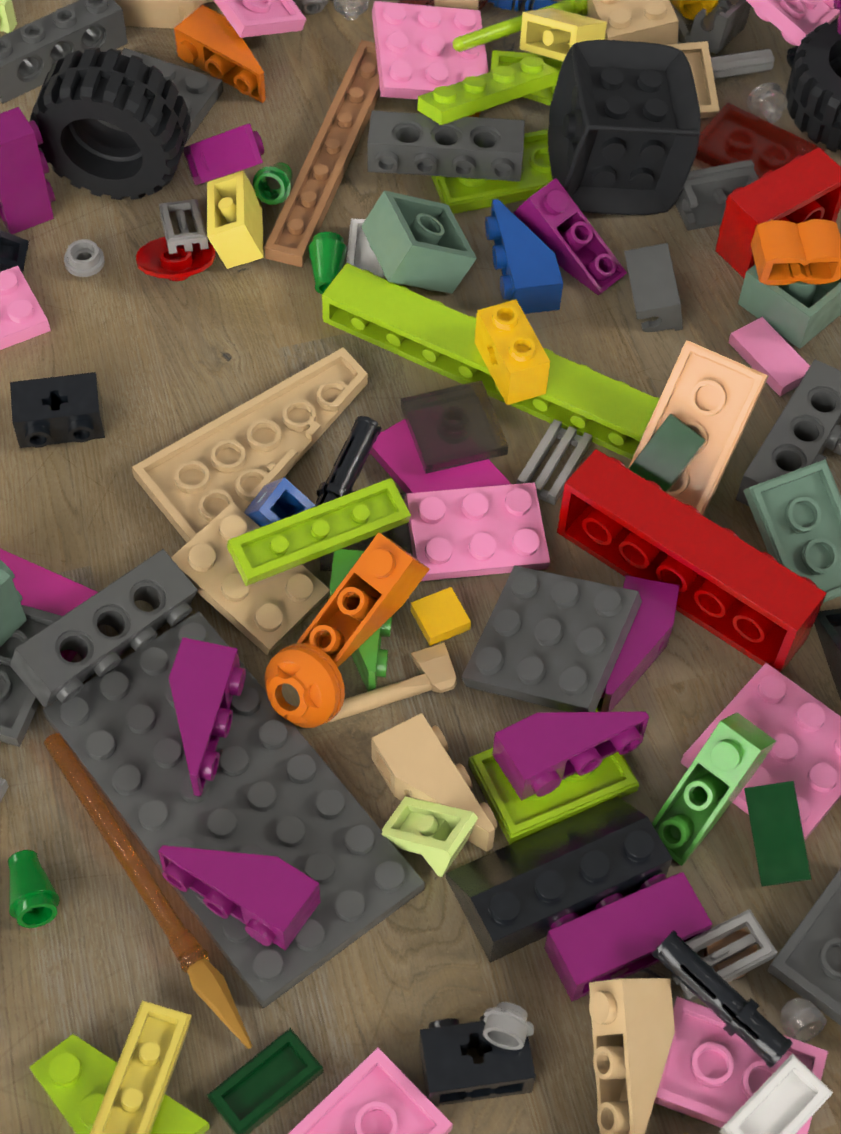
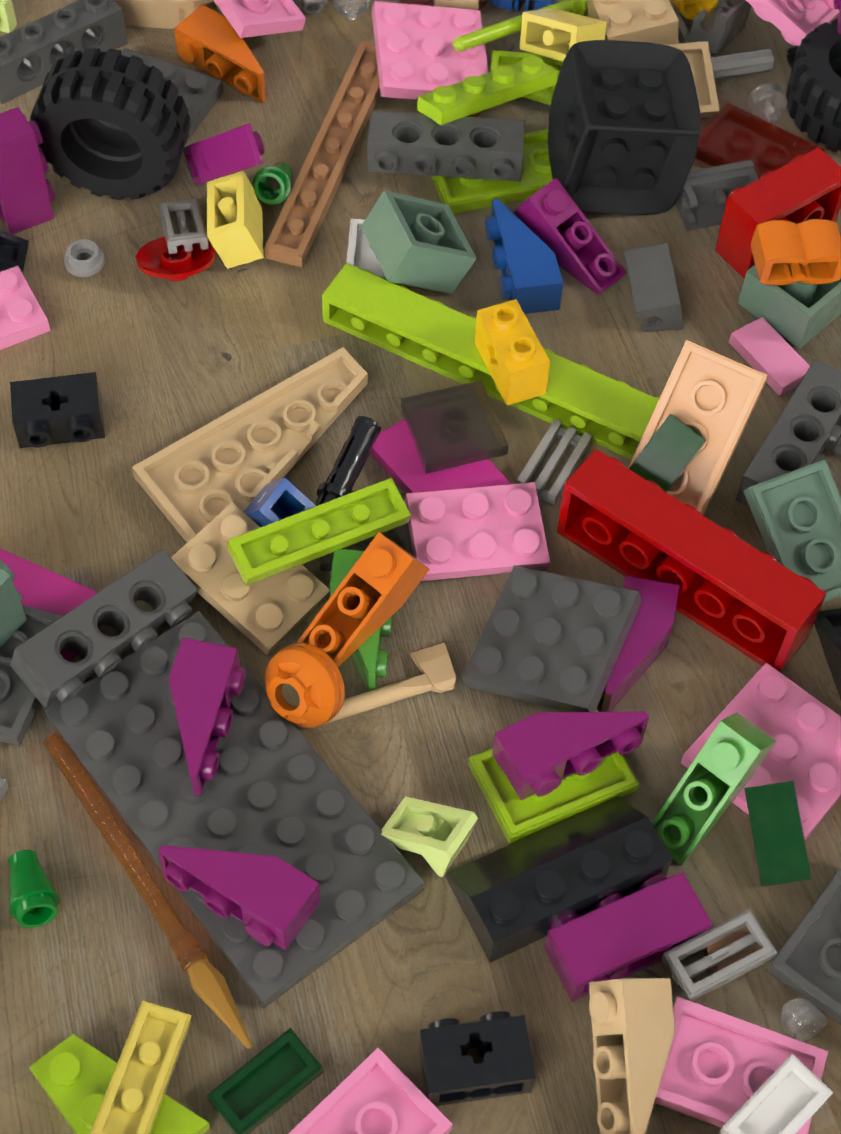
(327, 258): green cone -> none
(418, 766): tan slope -> none
(440, 616): yellow tile -> none
(507, 1026): light grey plate -> none
(719, 996): black pin -> none

